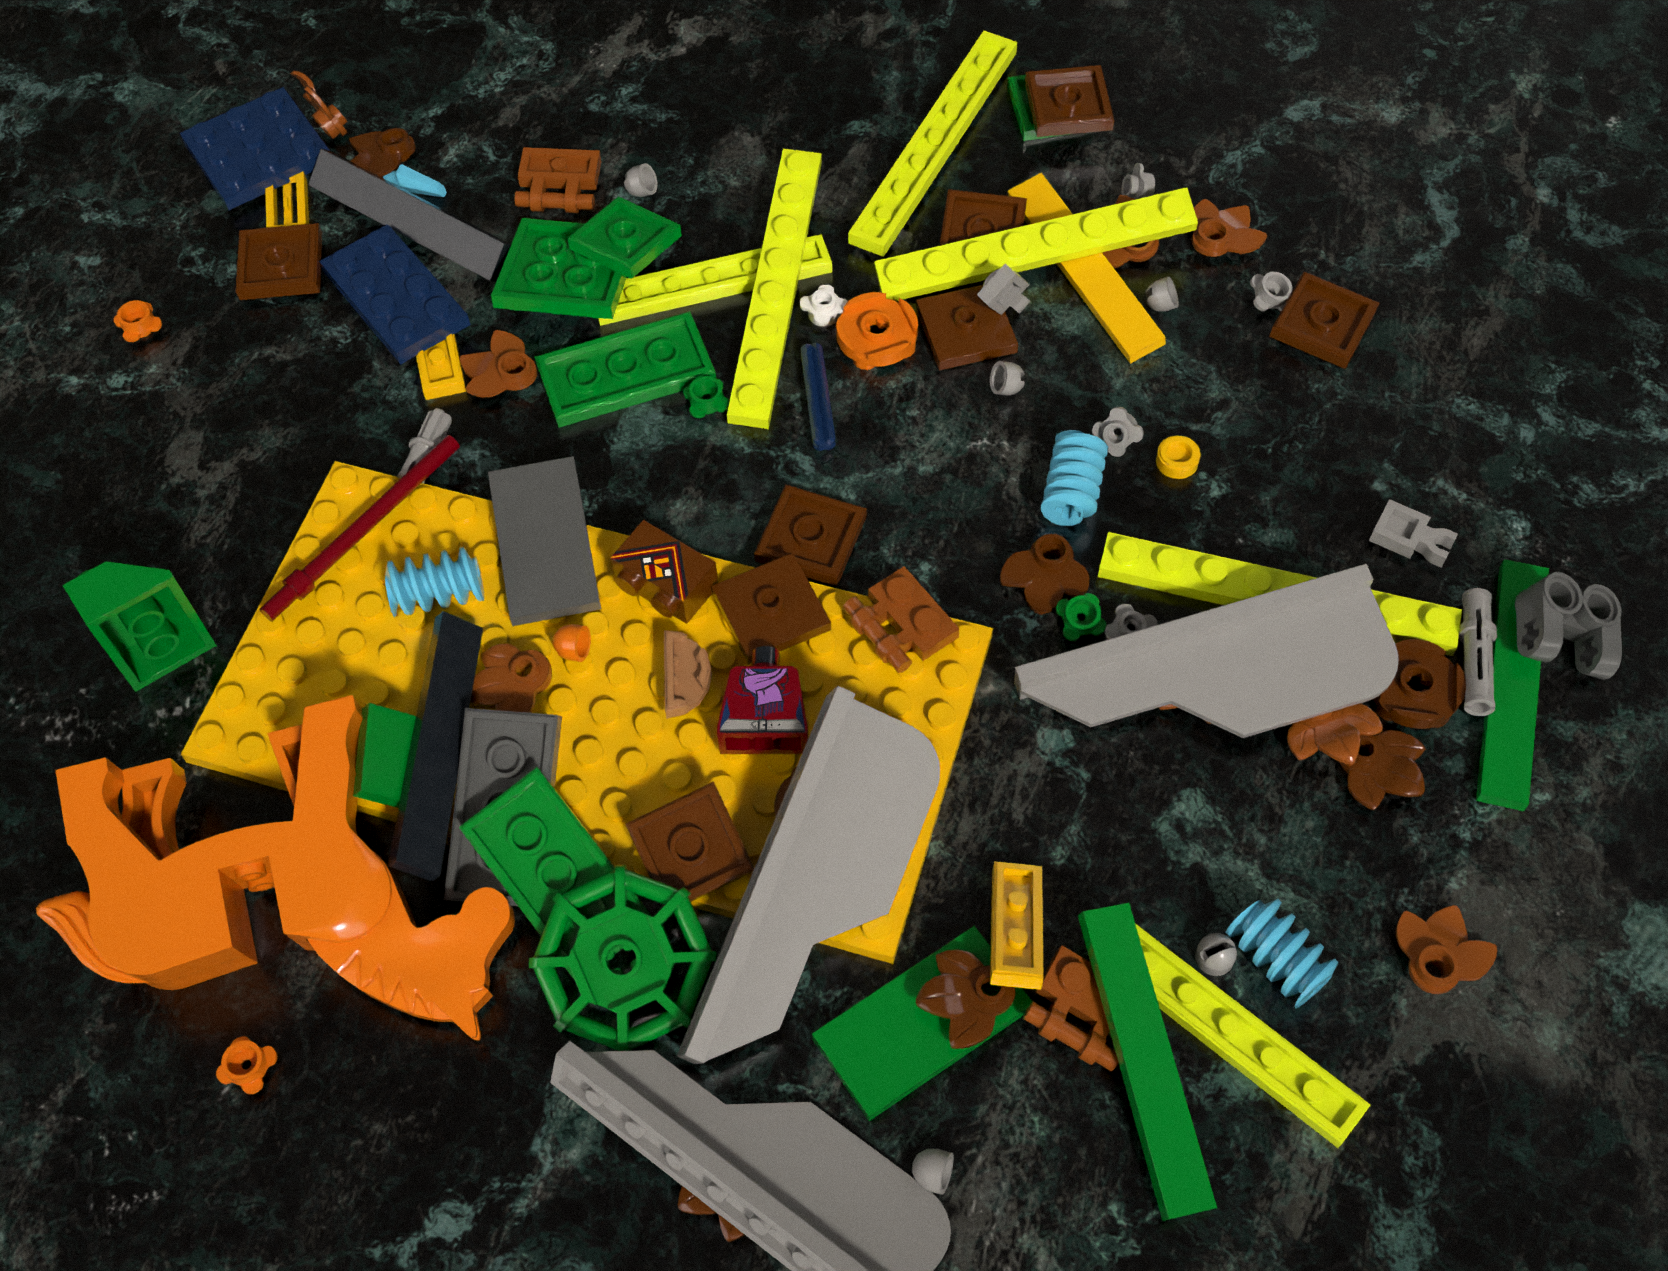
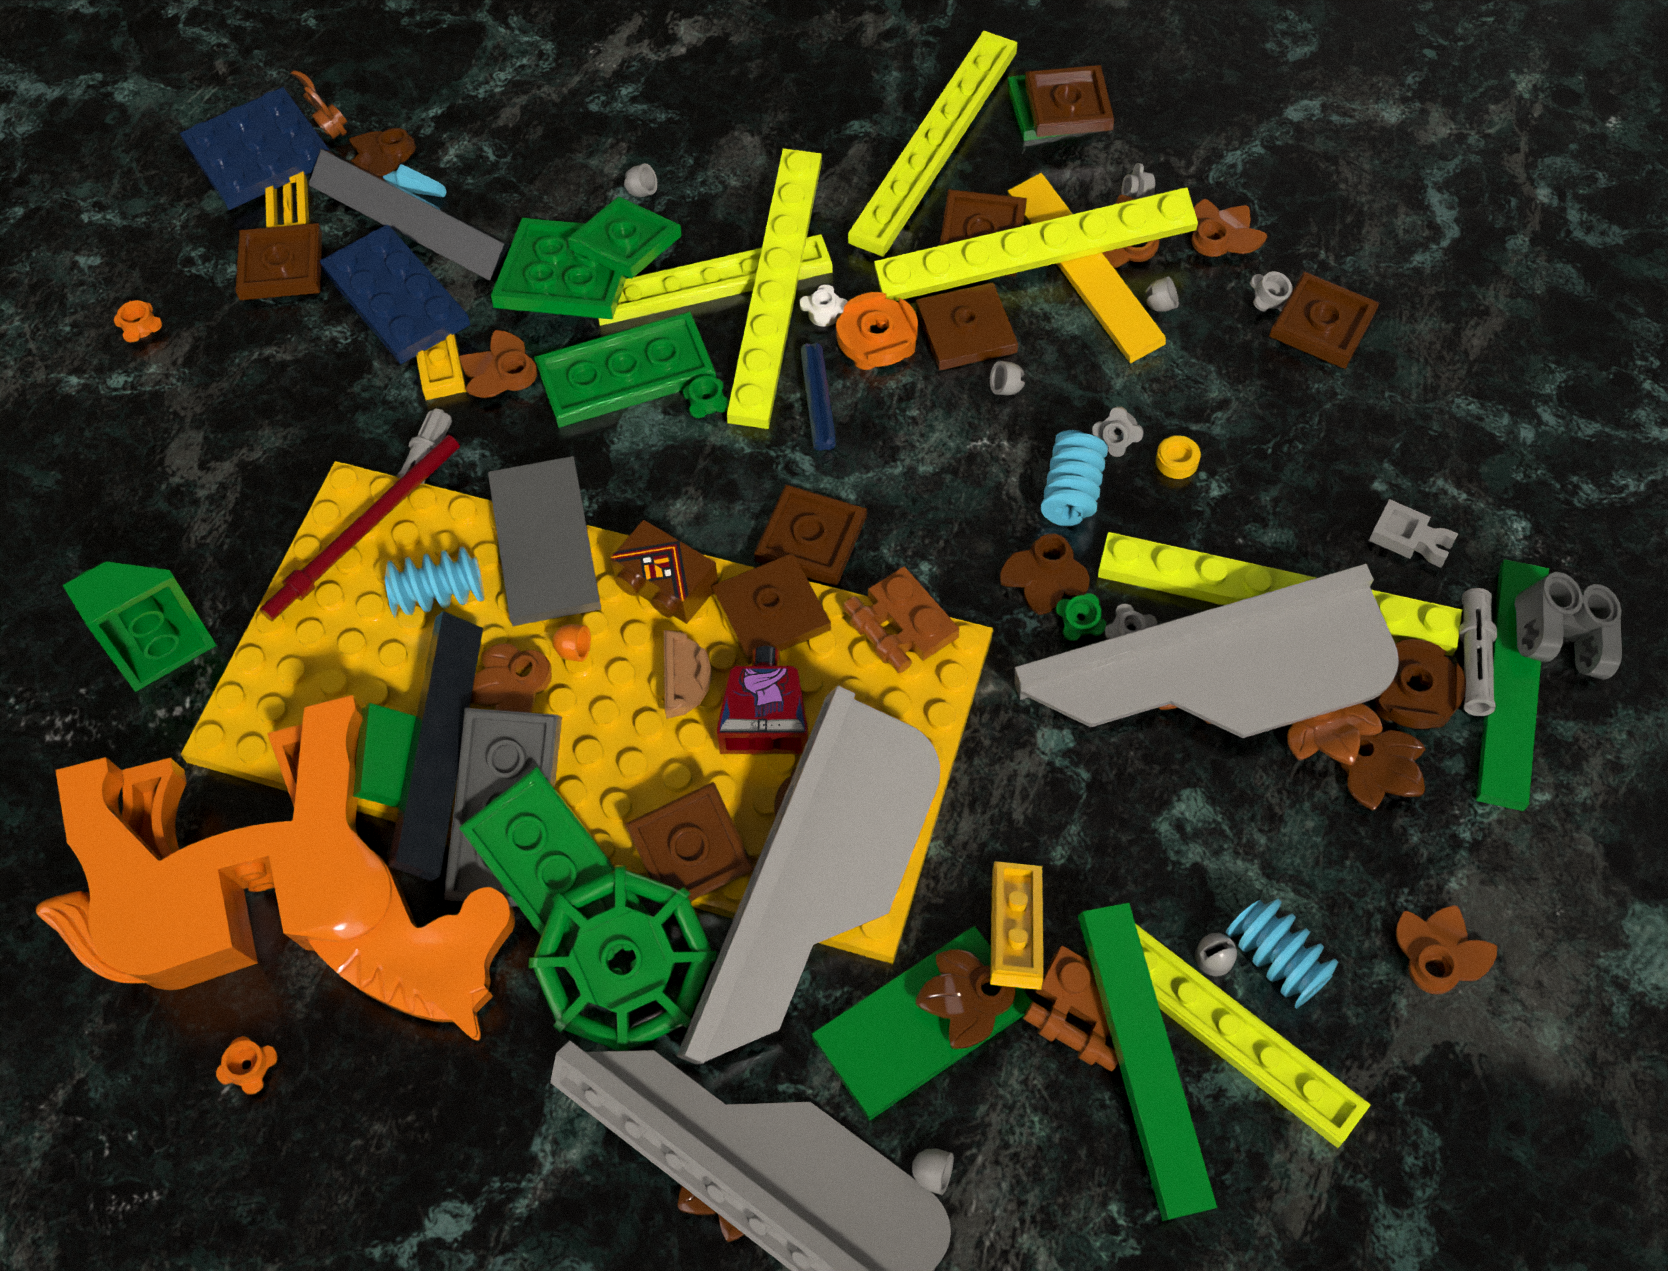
(558, 169): dark orange plate -> none
(1004, 289): light grey plate -> none

